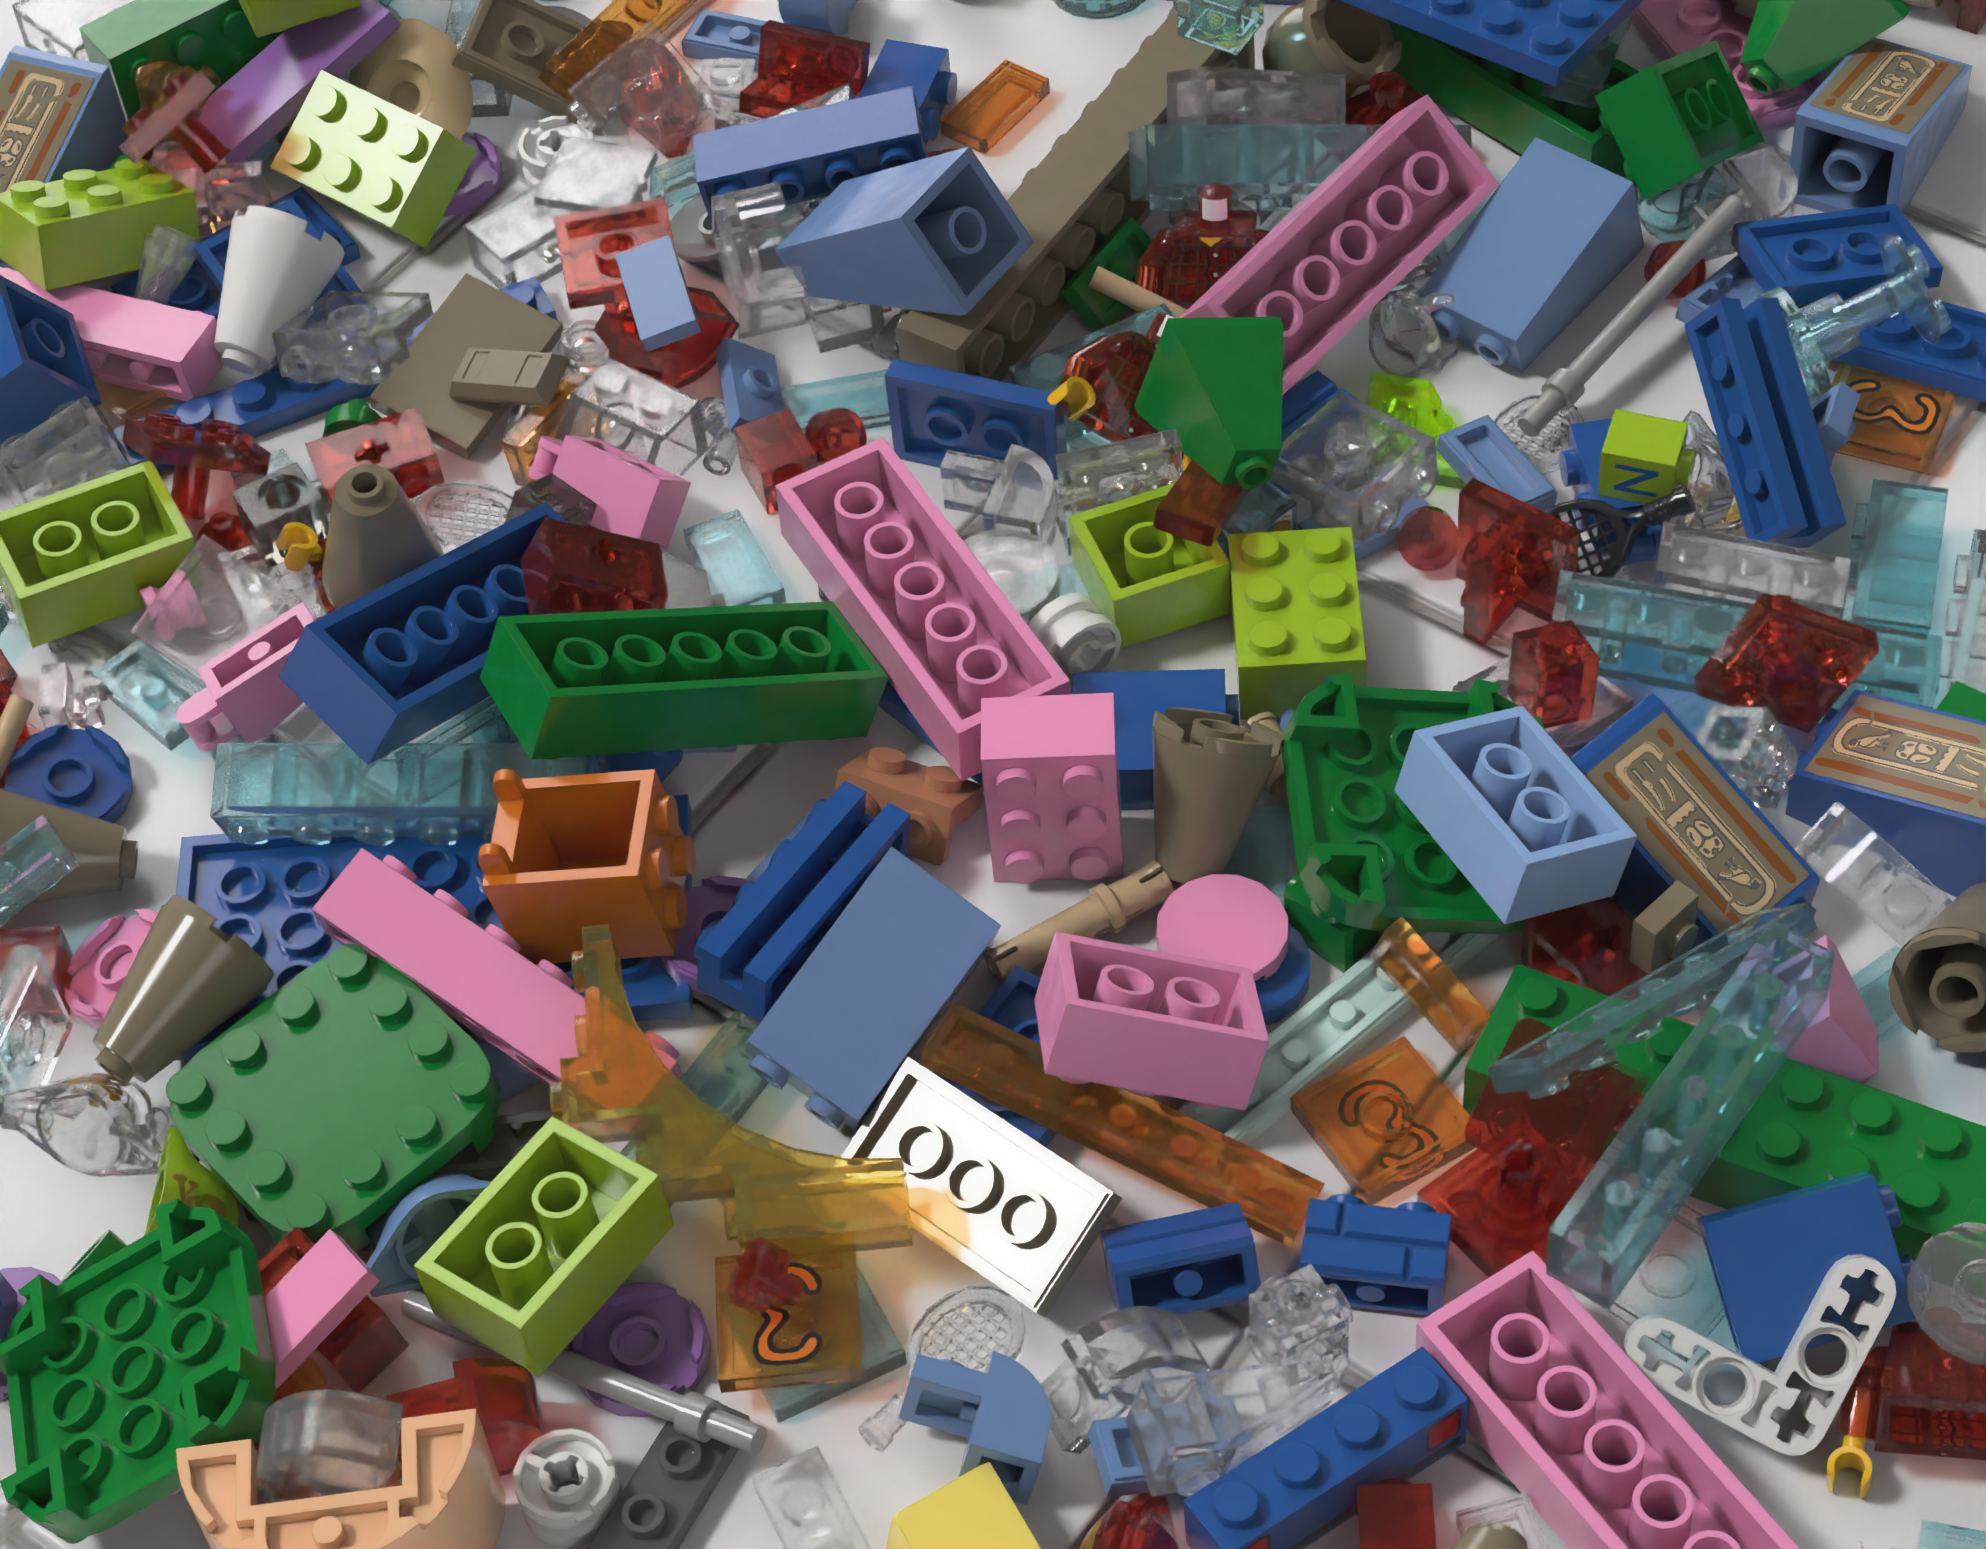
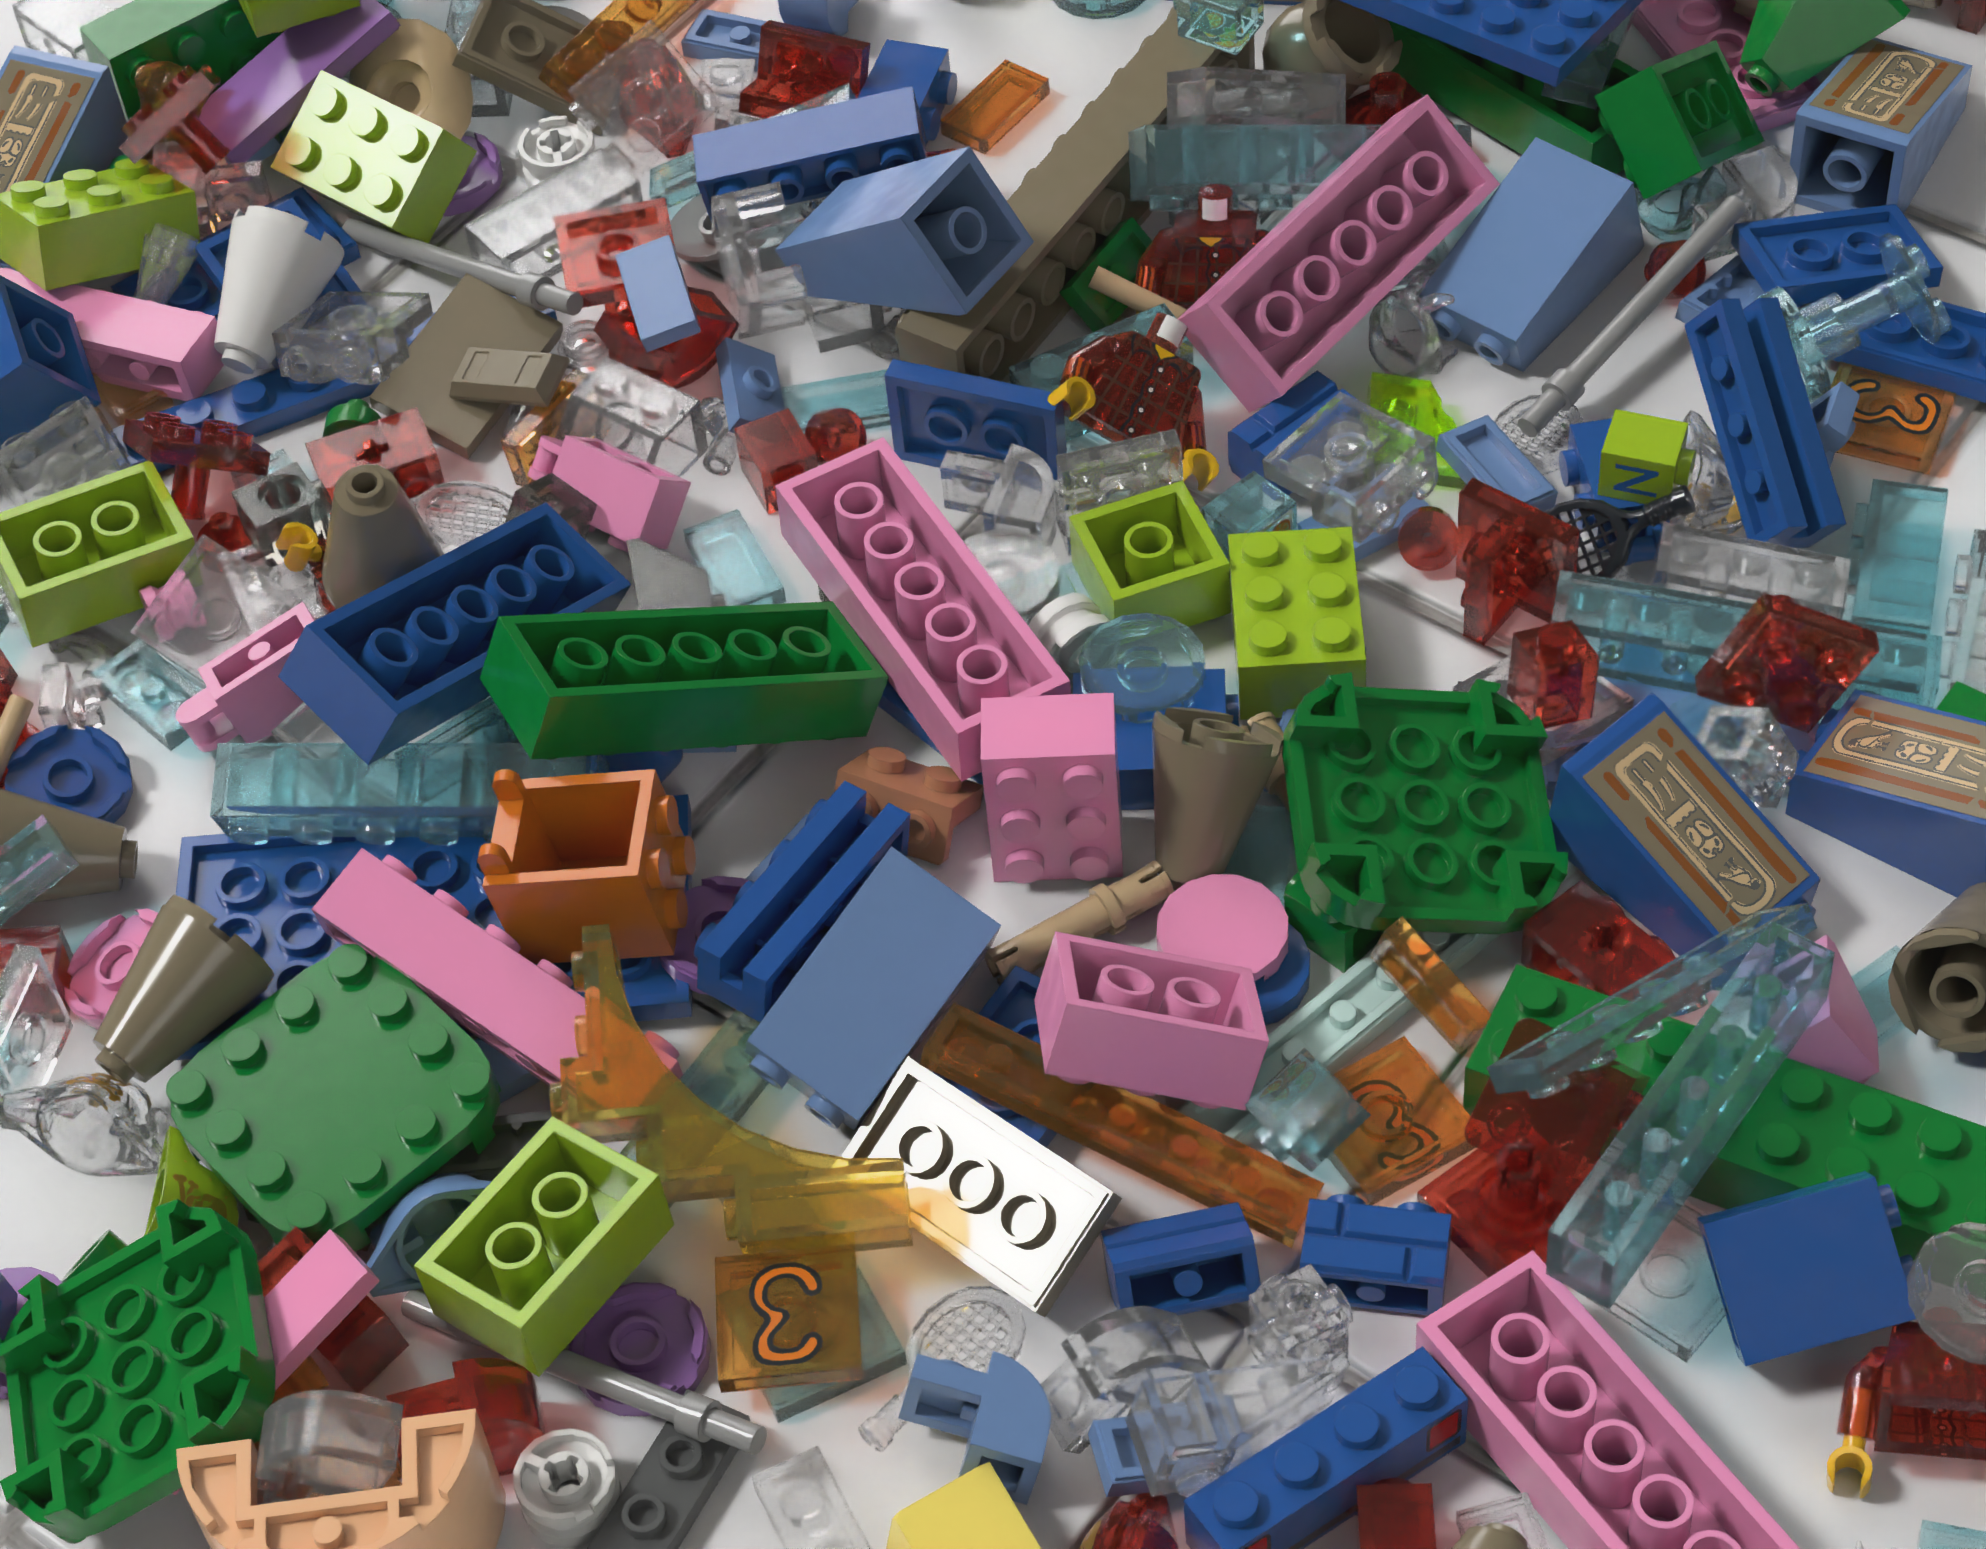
(529, 289): none -> light grey bar
(591, 571): clear red brick -> none
(595, 175): clear piece -> none
(763, 1278): clear red tile -> none
(1145, 663): none -> clear light blue tile
(1198, 506): clear red tile -> none
(1221, 394): green slope -> none
(1305, 1112): none -> clear light blue brick
(1514, 814): light blue brick -> none
(1665, 928): dark tan plate -> none
(1766, 1388): white beam -> none
(1871, 874): clear brick -> none

